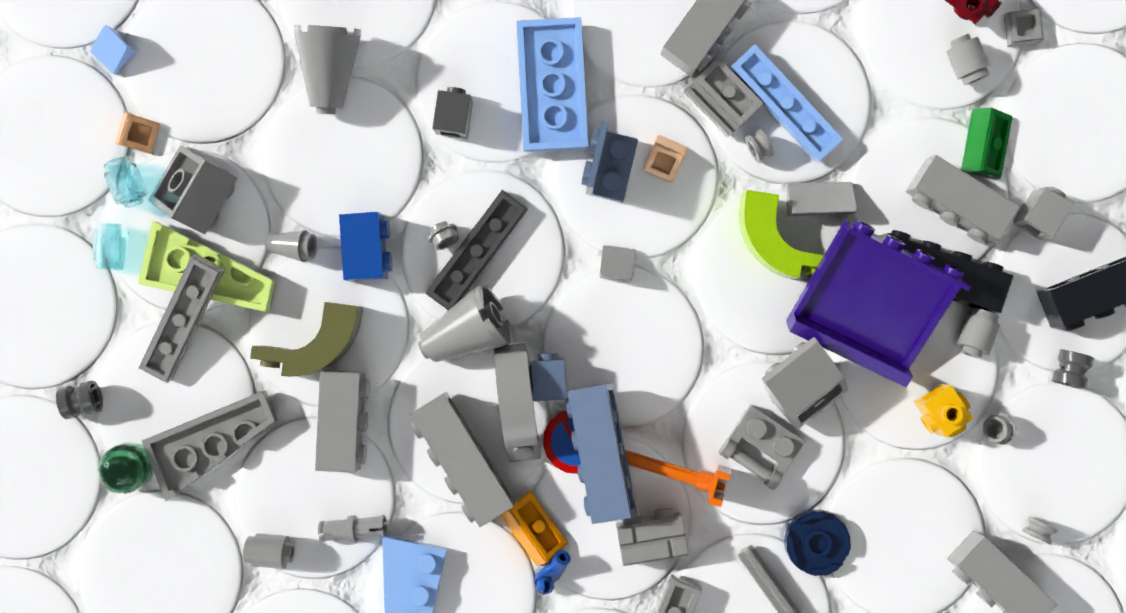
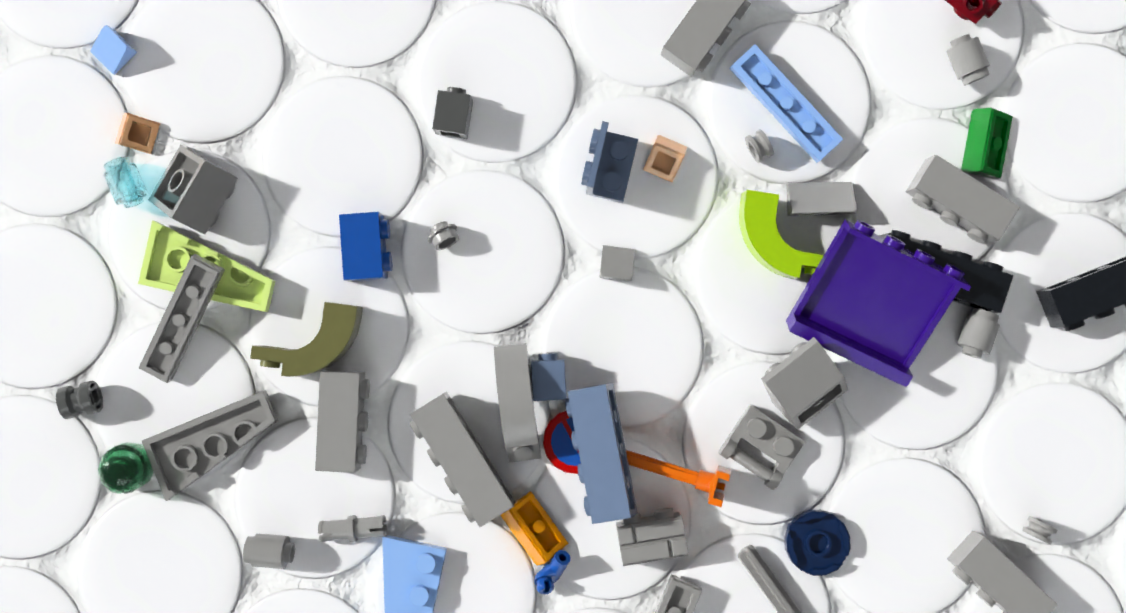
(110, 246): clear light blue brick -> none
(294, 245): light grey cone -> none
(326, 64): light grey cone -> none
(467, 328): light grey cone -> none
(476, 250): dark grey tile -> none
(552, 84): light blue plate -> none
(723, 97): light grey plate -> none
(944, 411): yellow brick -> none
(992, 428): light grey plate -> none
(1023, 27): light grey tile -> none
(1044, 212): light grey brick -> none
(1072, 369): dark grey wheel -> none

